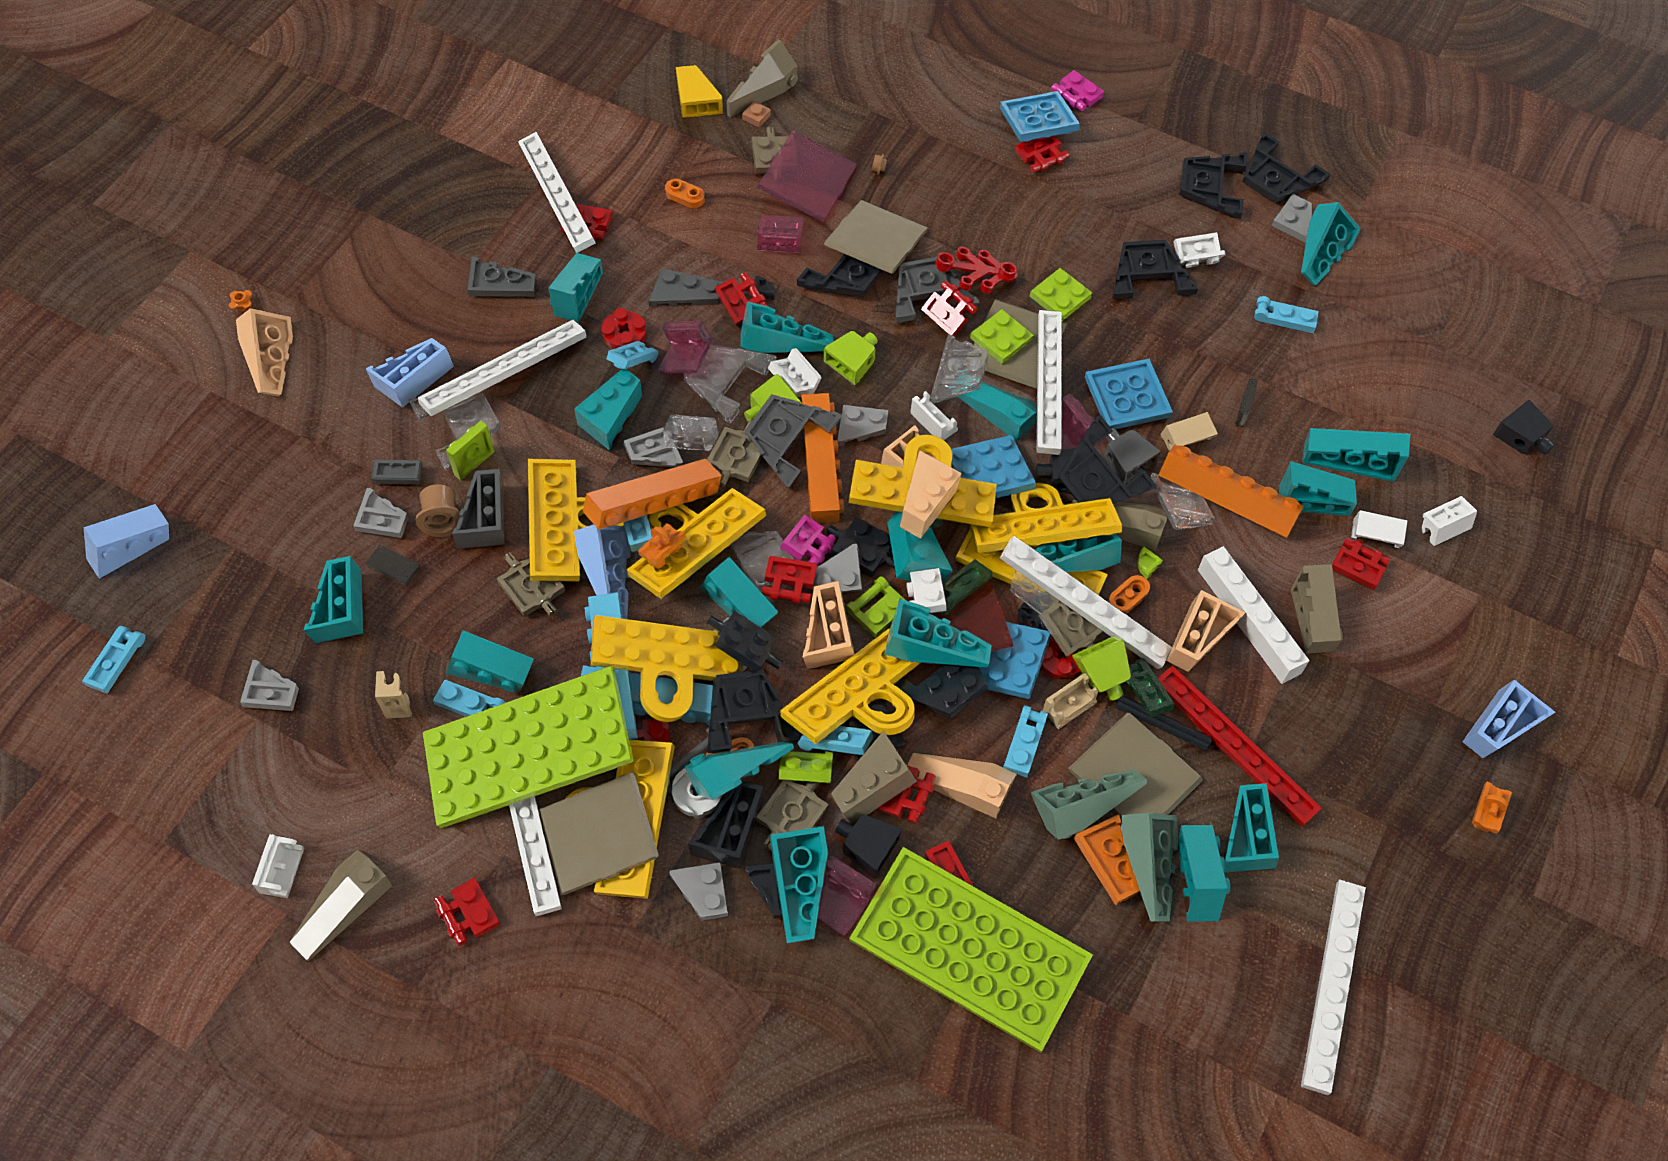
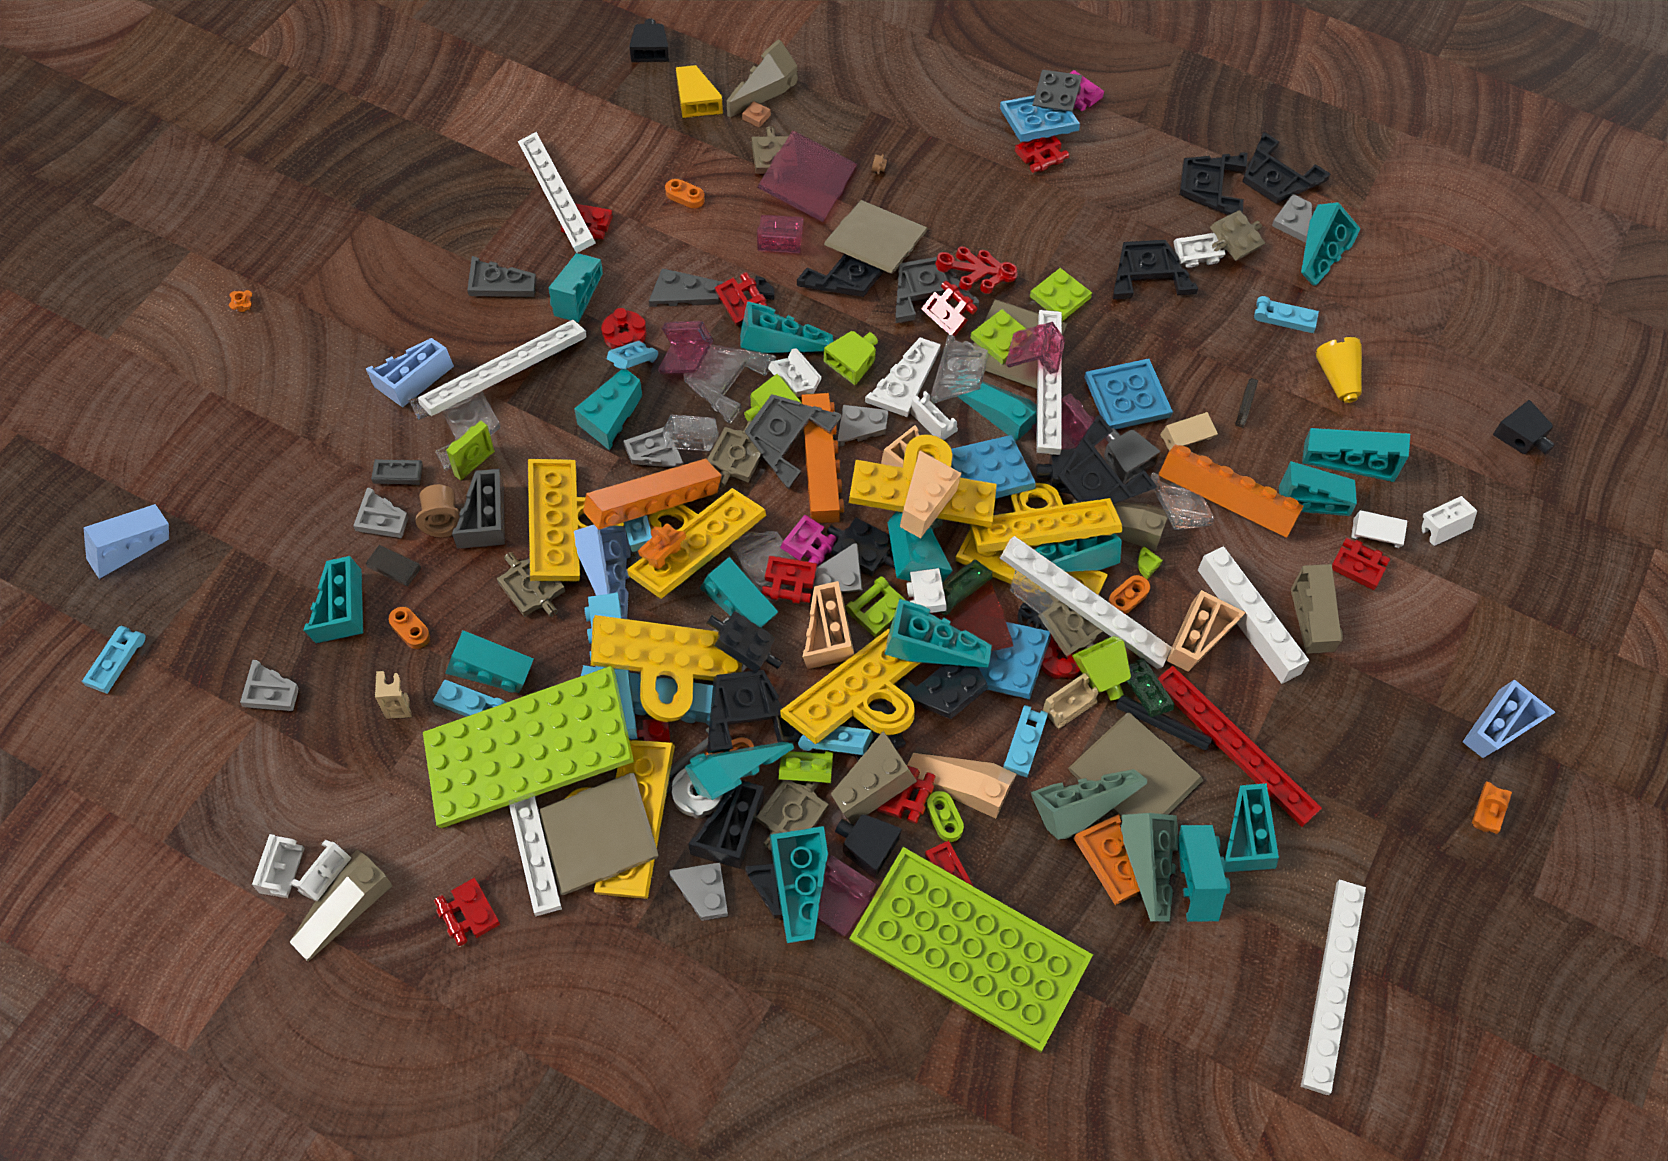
(265, 345): light nougat wedge -> none
(323, 871): none -> white hinge
(409, 625): none -> orange plate
(649, 43): none -> black torso
(905, 378): none -> white wing
(946, 817): none -> lime plate
(1037, 343): none -> clear pink bracket
(1057, 90): none -> dark grey hinge
(1237, 235): none -> dark tan plate
(1343, 367): none -> yellow cone

